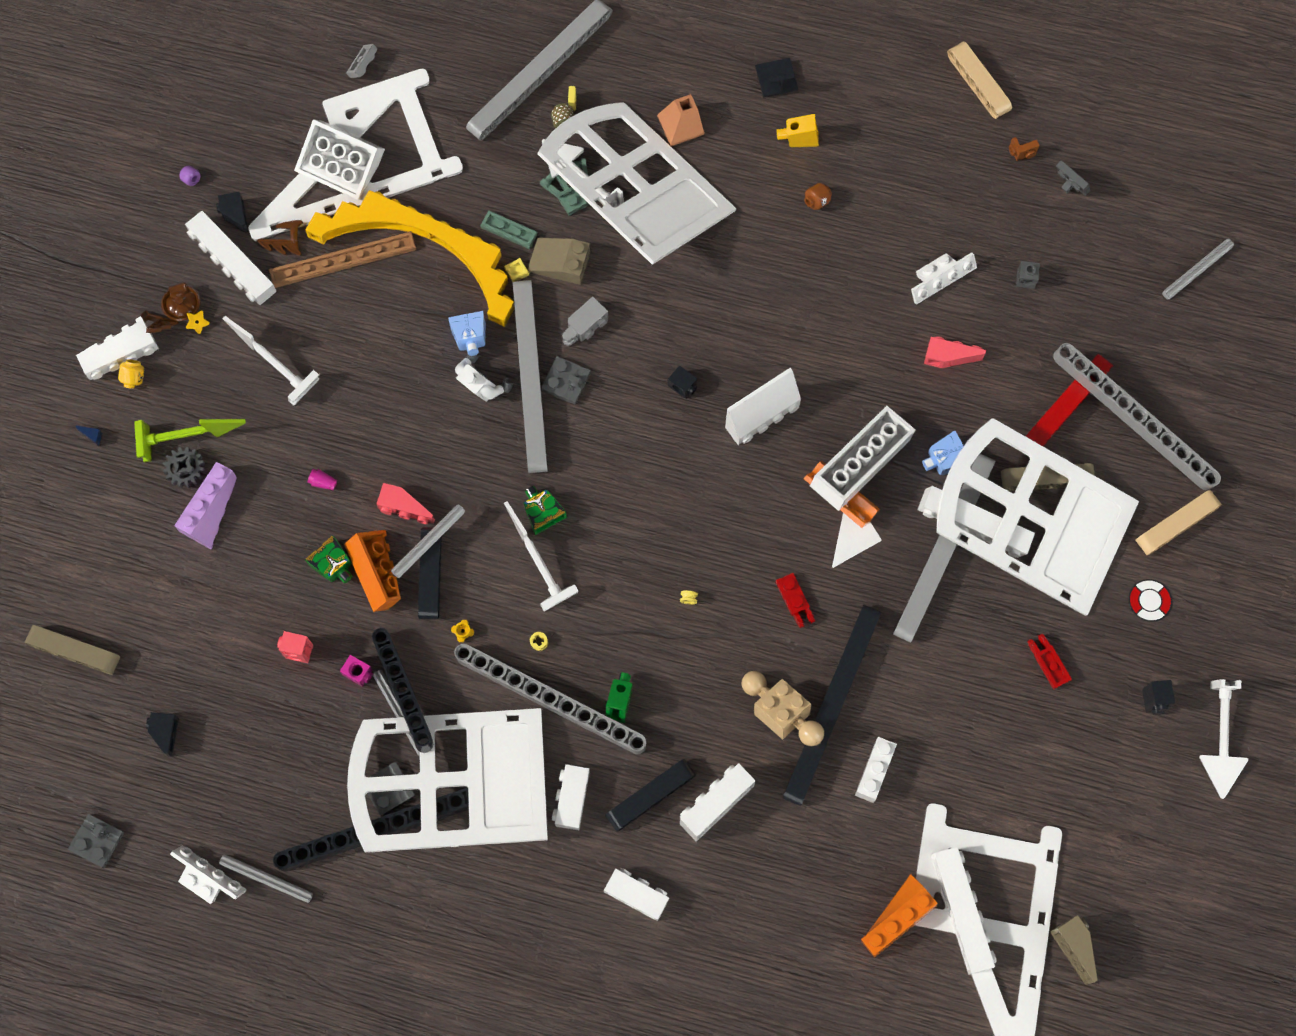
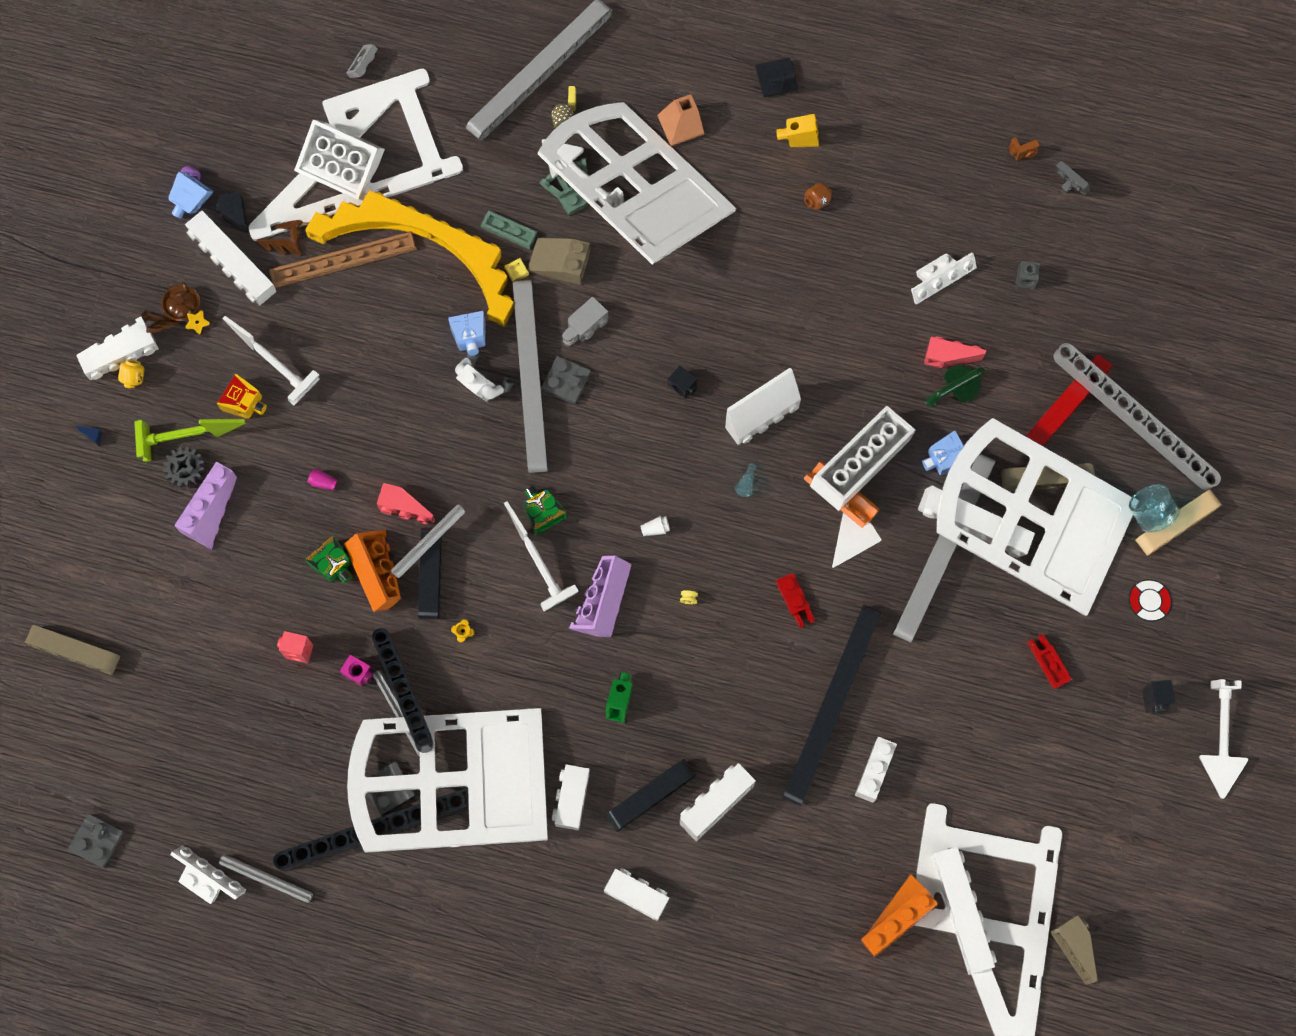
(163, 730): black slope -> none
(188, 194): none -> light blue torso
(241, 399): none -> torso
(543, 637): light yellow bush -> none
(543, 692): light grey beam -> none
(603, 598): none -> lavender wedge
(656, 526): none -> white cone
(745, 485): none -> clear light blue cone
(782, 708): tan brick -> none
(960, 381): none -> dark green piece
(979, 80): tan beam -> none
(1154, 508): none -> clear light blue wheel
(1197, 269): light grey axle -> none

